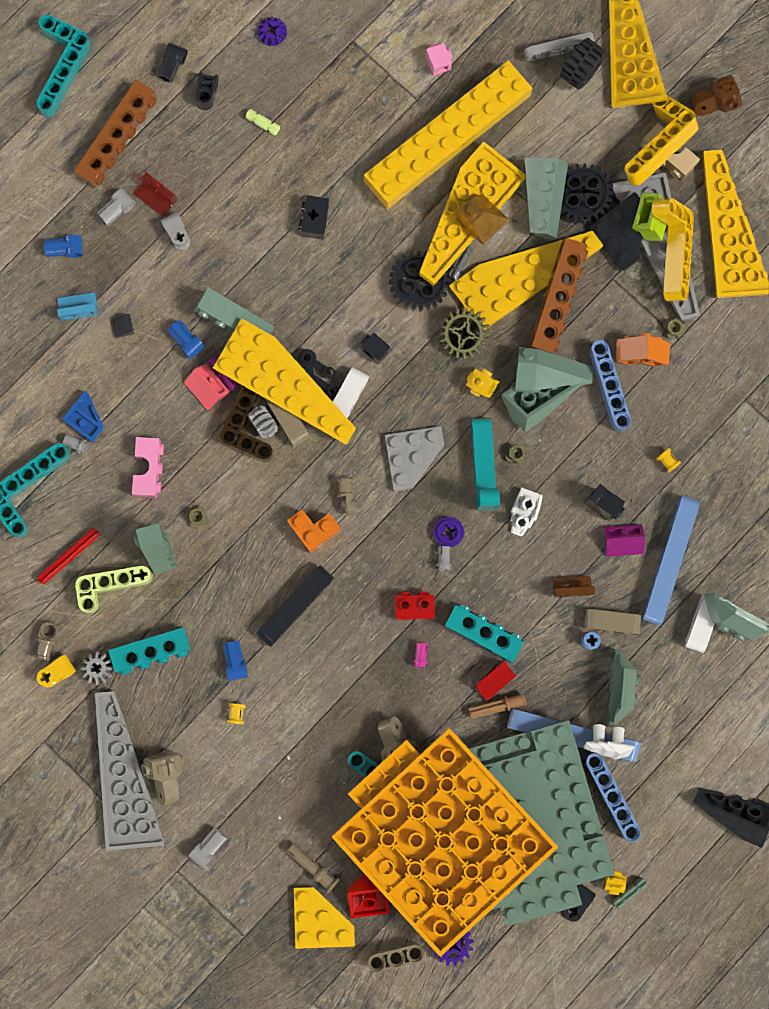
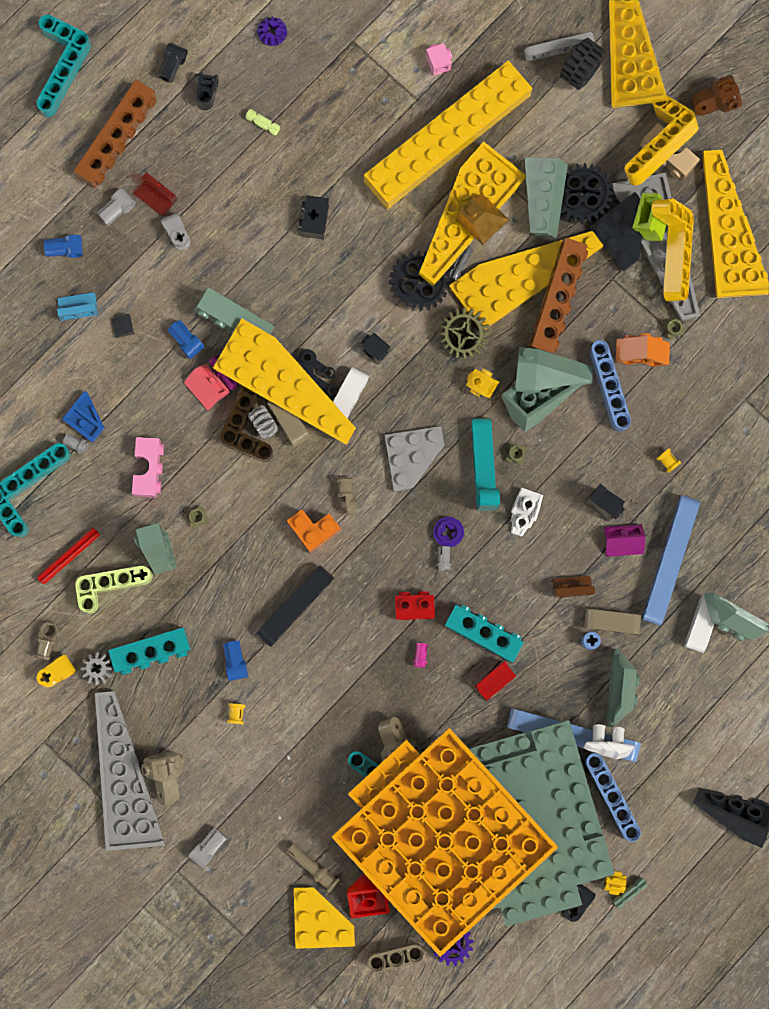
(497, 706): medium nougat axle -> none

